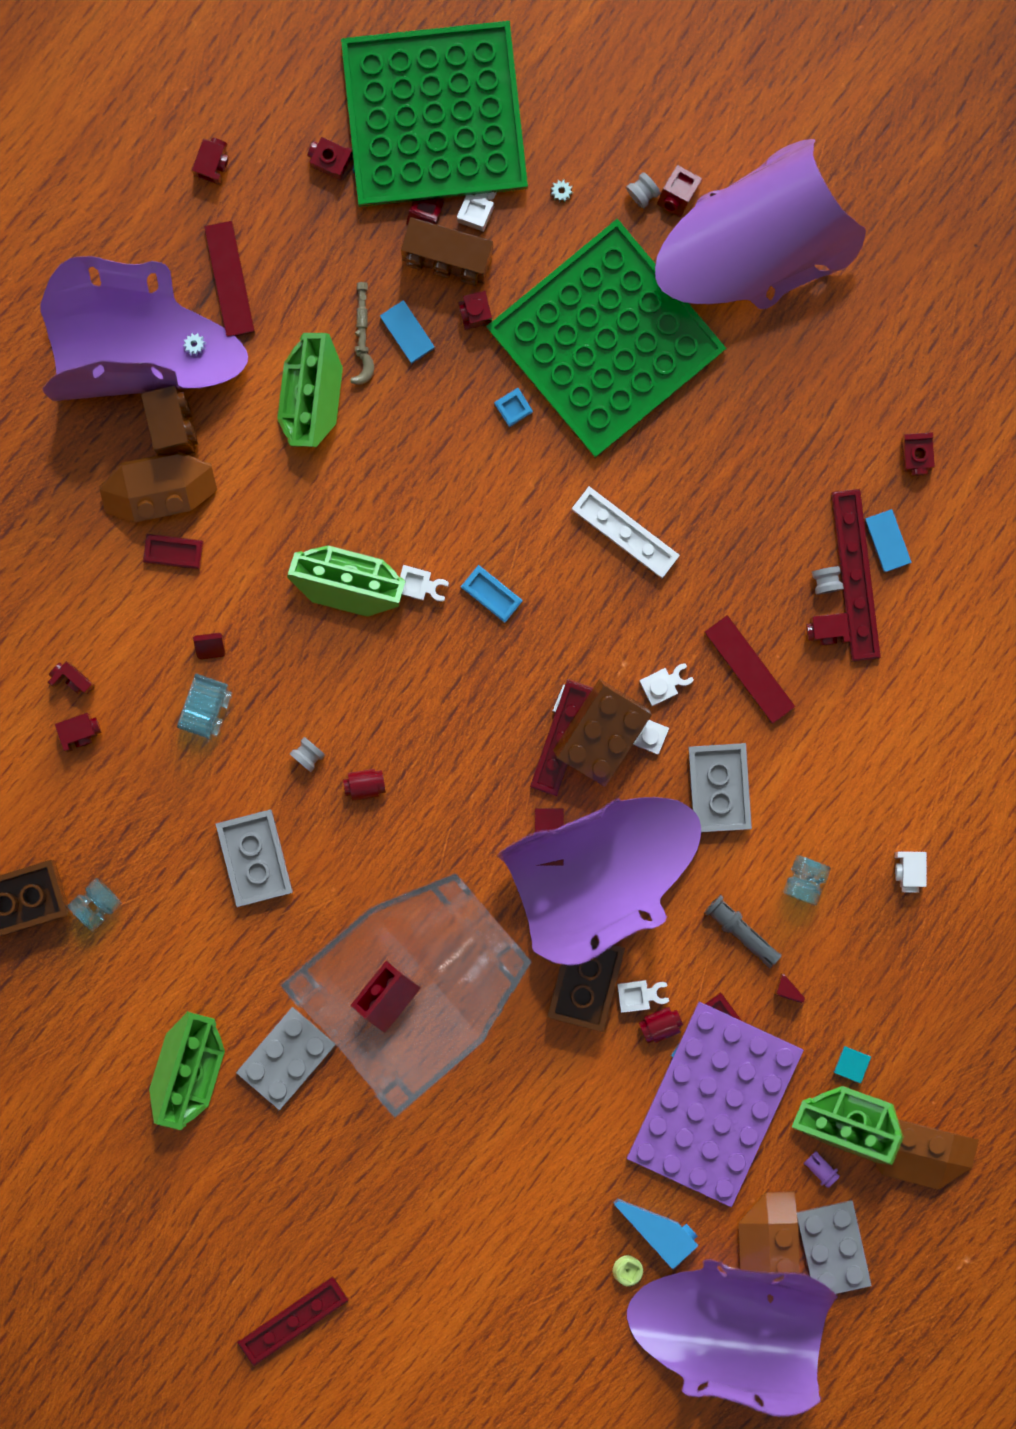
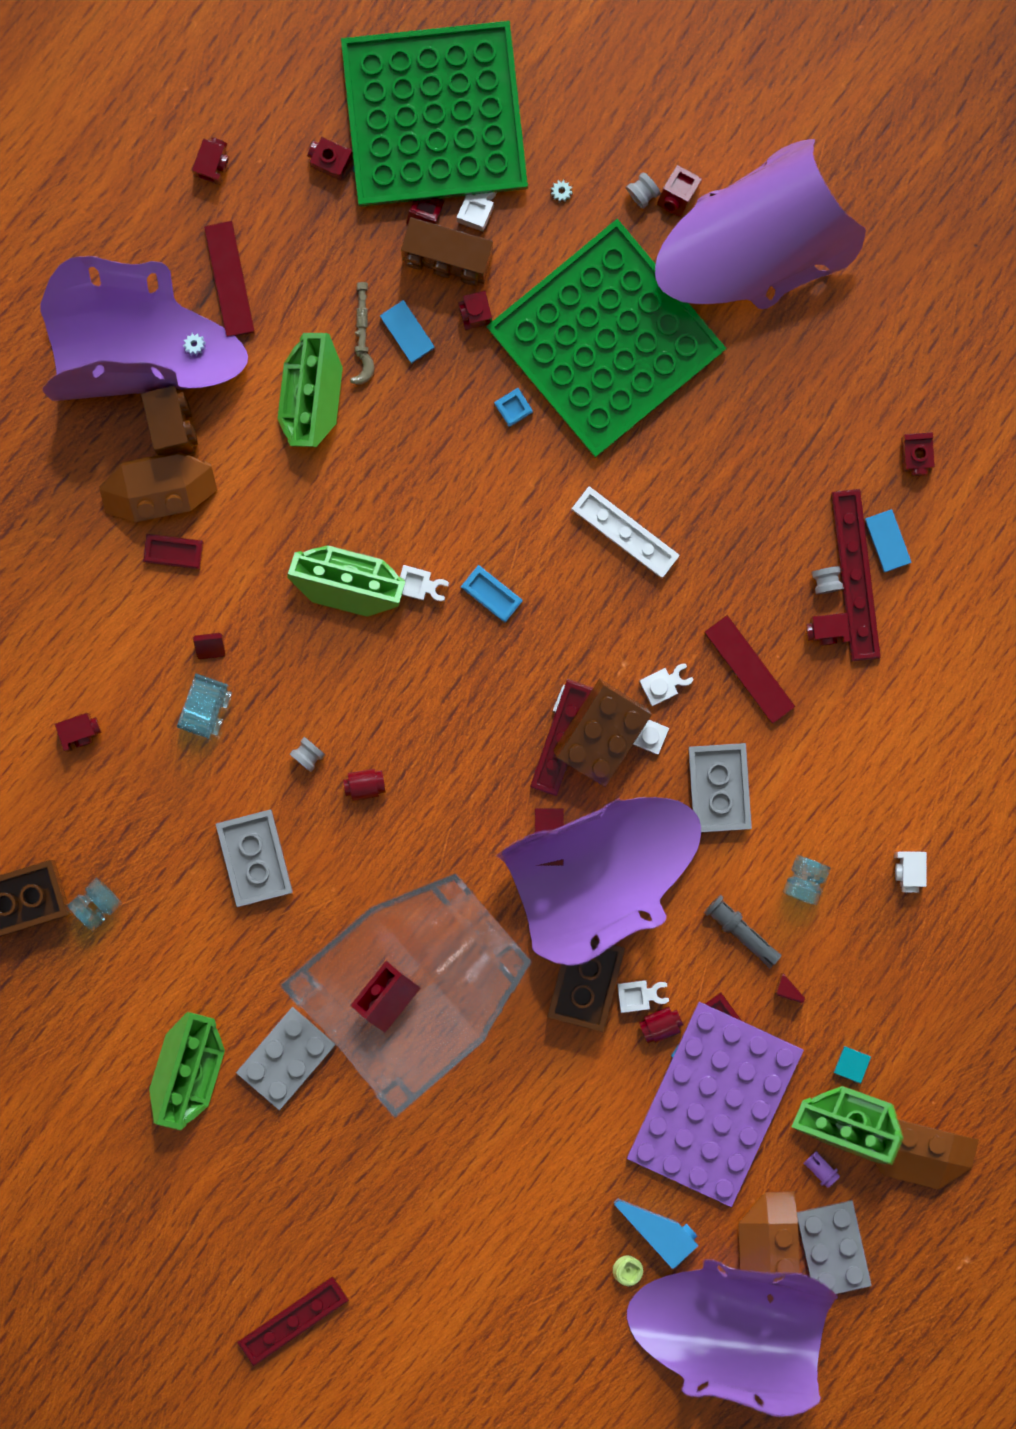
(75, 681): dark red bracket -> none

